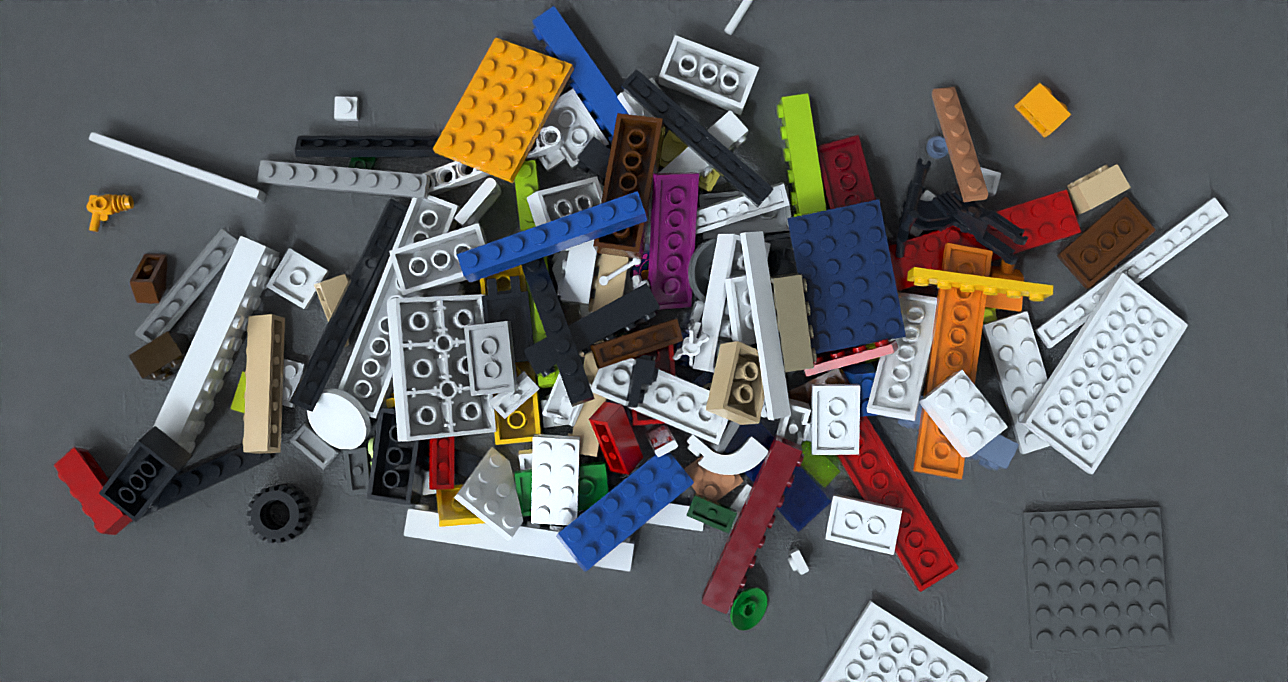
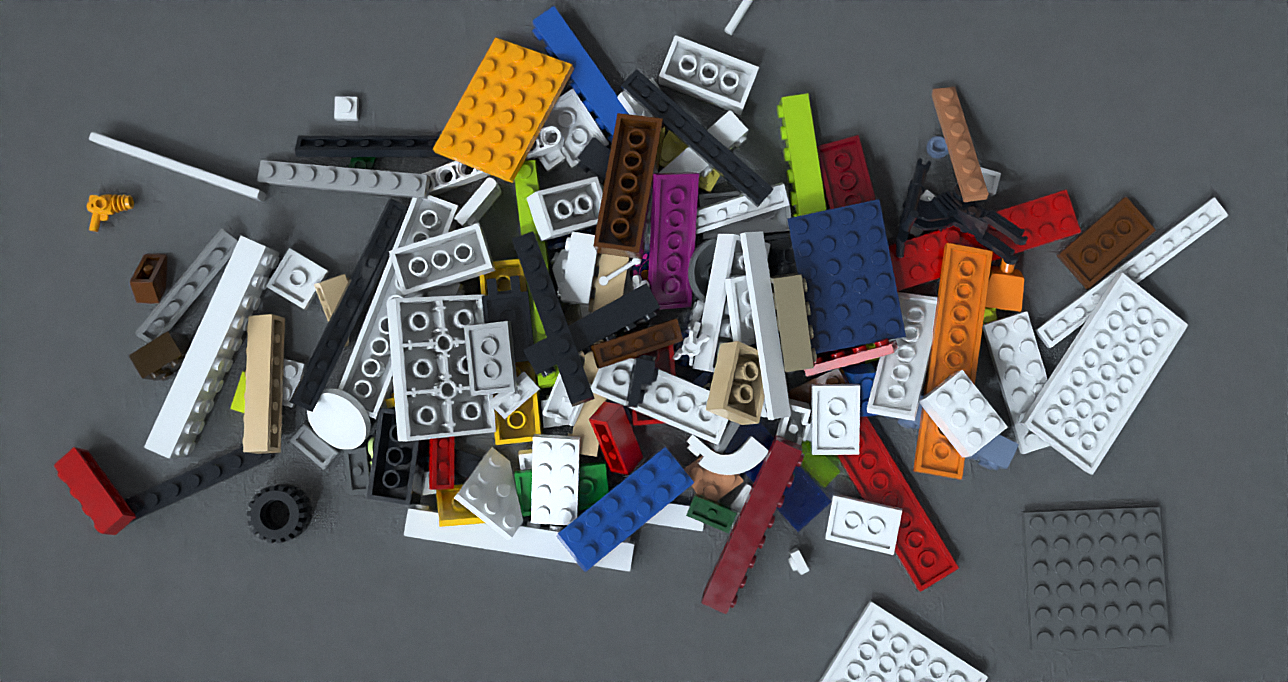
(145, 473): black brick -> none
(552, 237): blue brick -> none
(662, 440): tile -> none
(748, 608): green dish -> none
(988, 285): yellow plate -> none
(1042, 110): light orange brick -> none
(1096, 188): tan brick -> none

